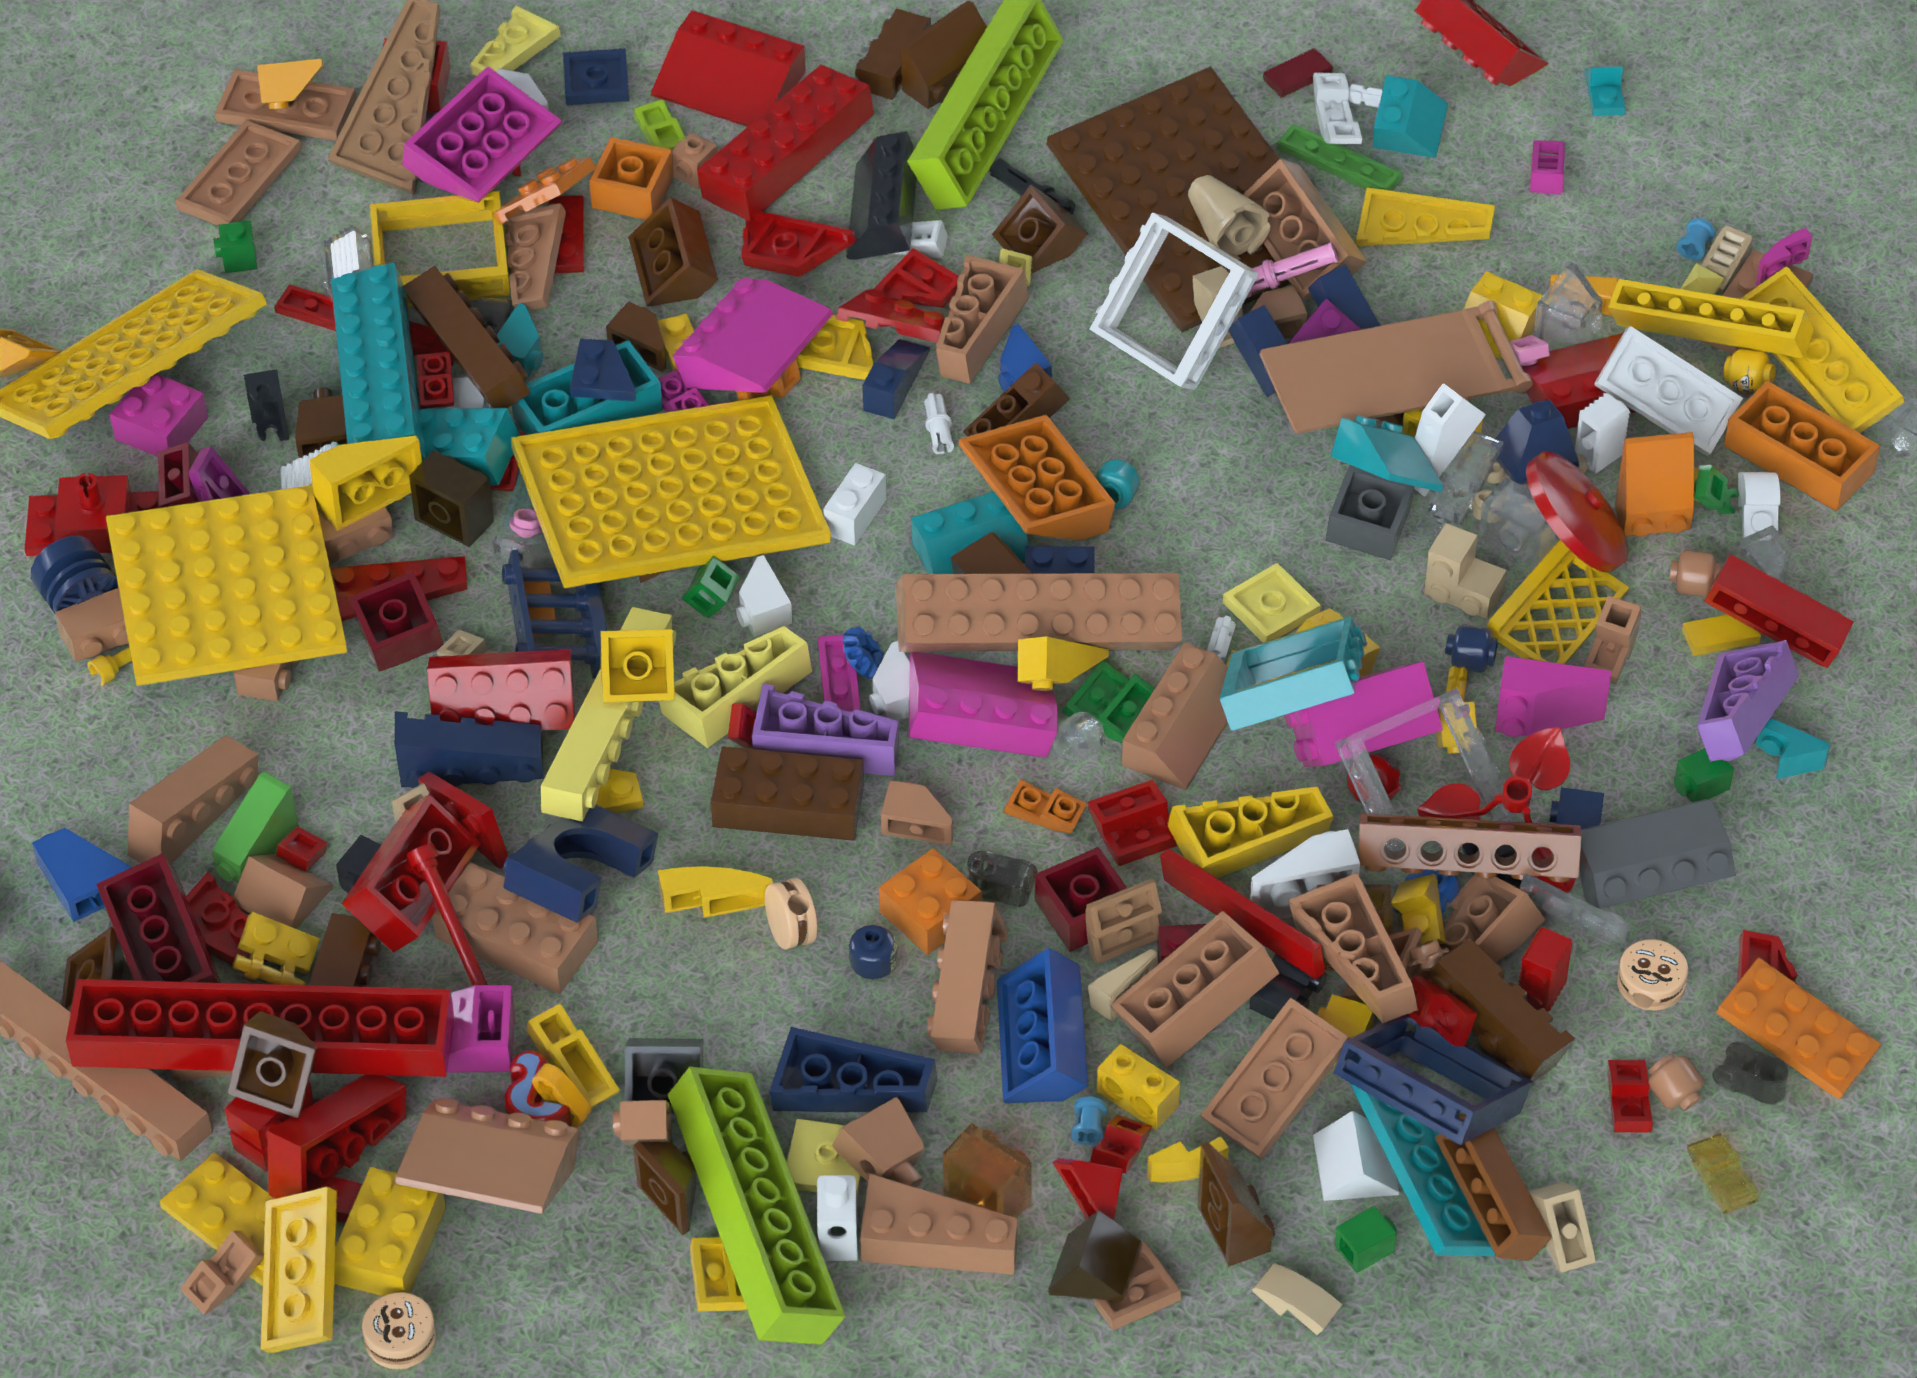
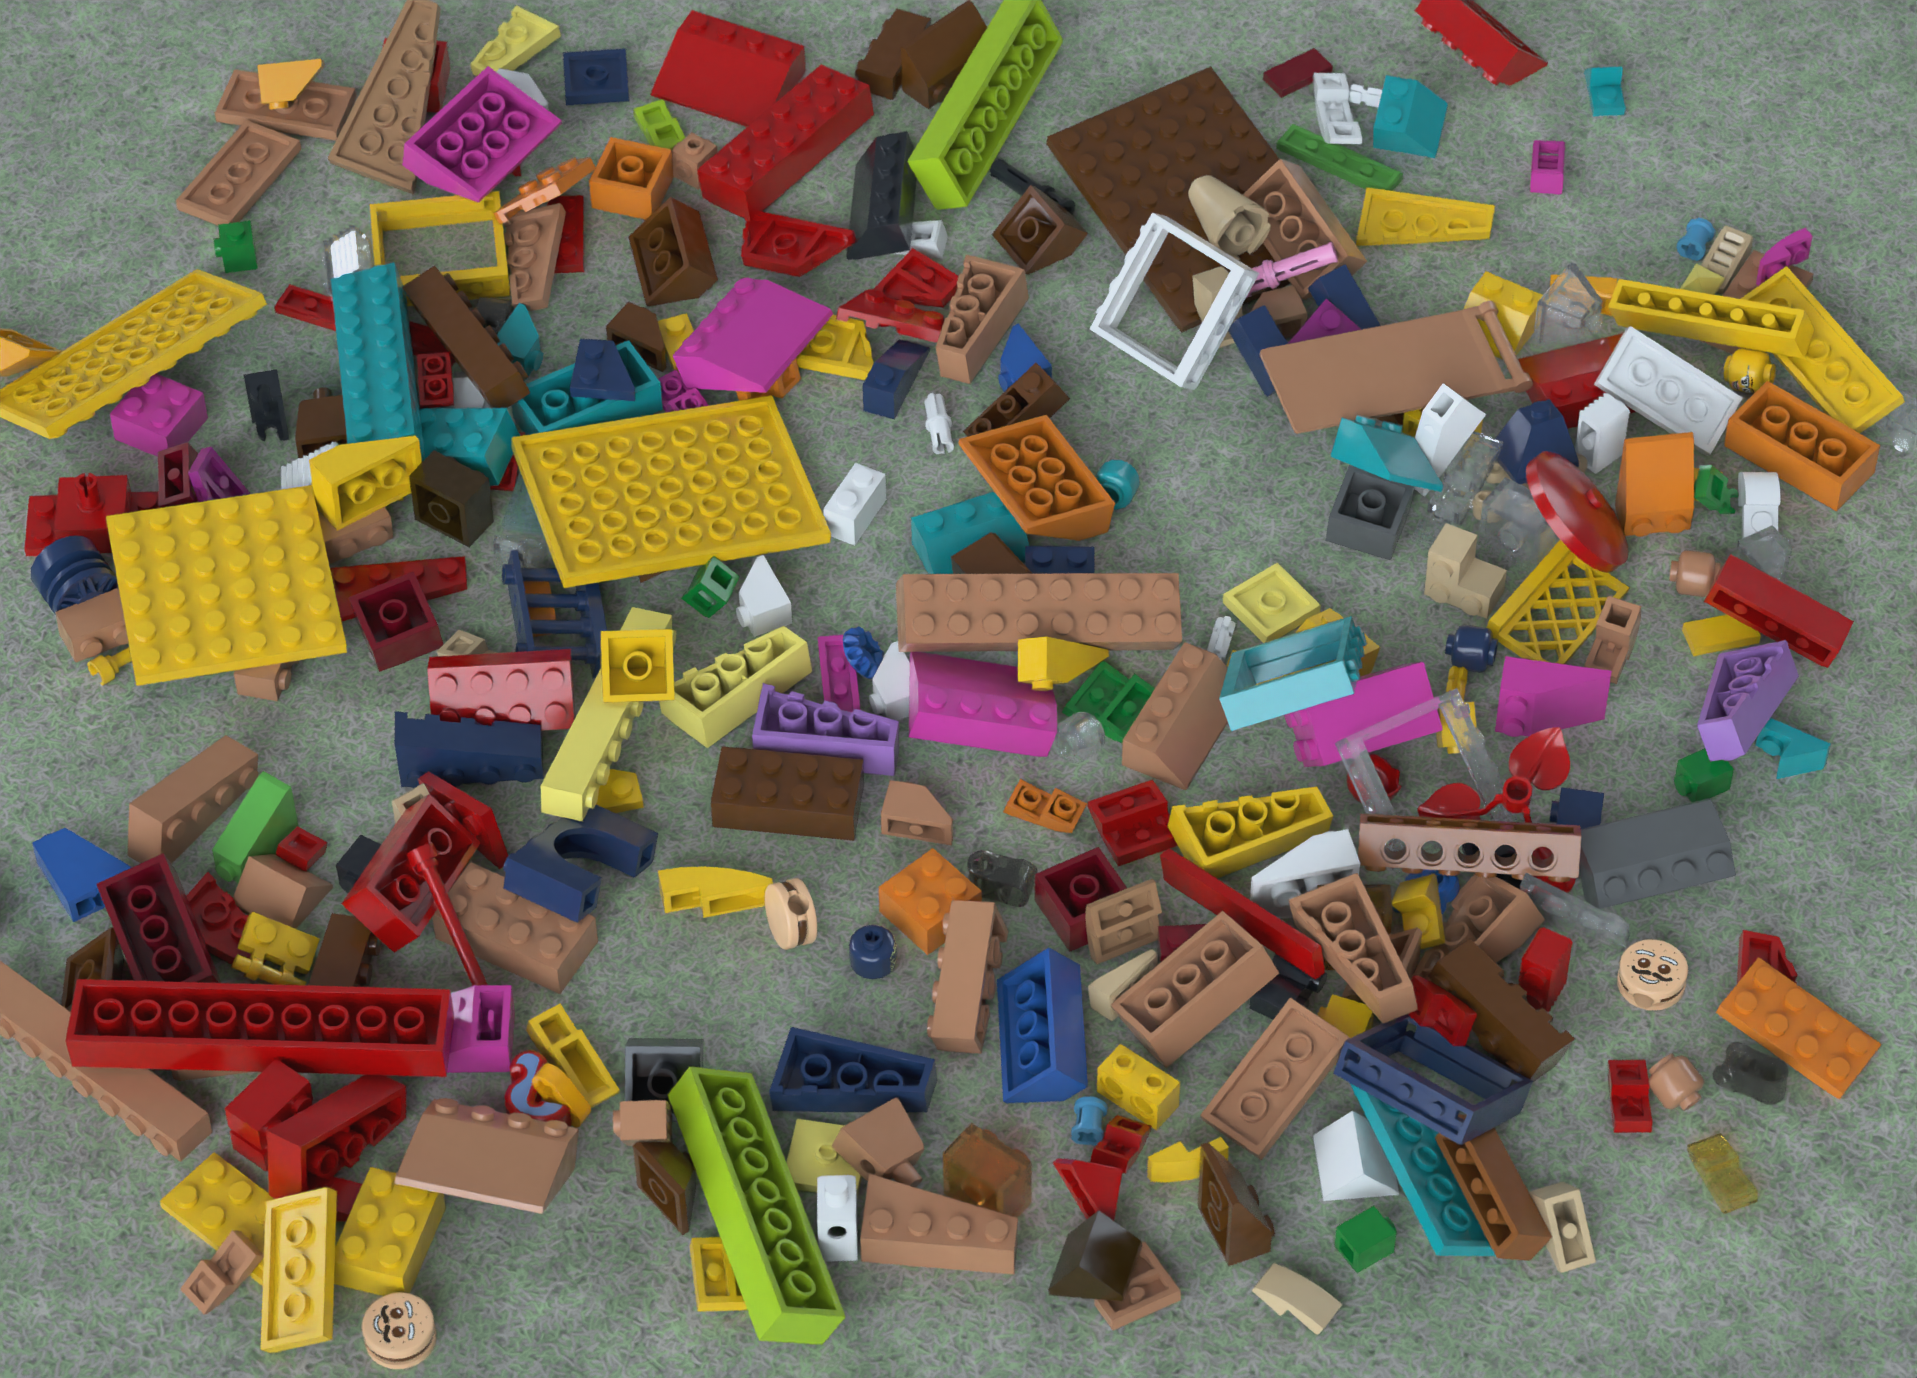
(273, 1064): reddish brown slope -> none
(525, 523): bright pink plate -> none
(741, 725): red tile -> none
(1017, 260): light yellow slope -> none
(1426, 954): nougat plate -> none
(1529, 349): bright pink plate -> none

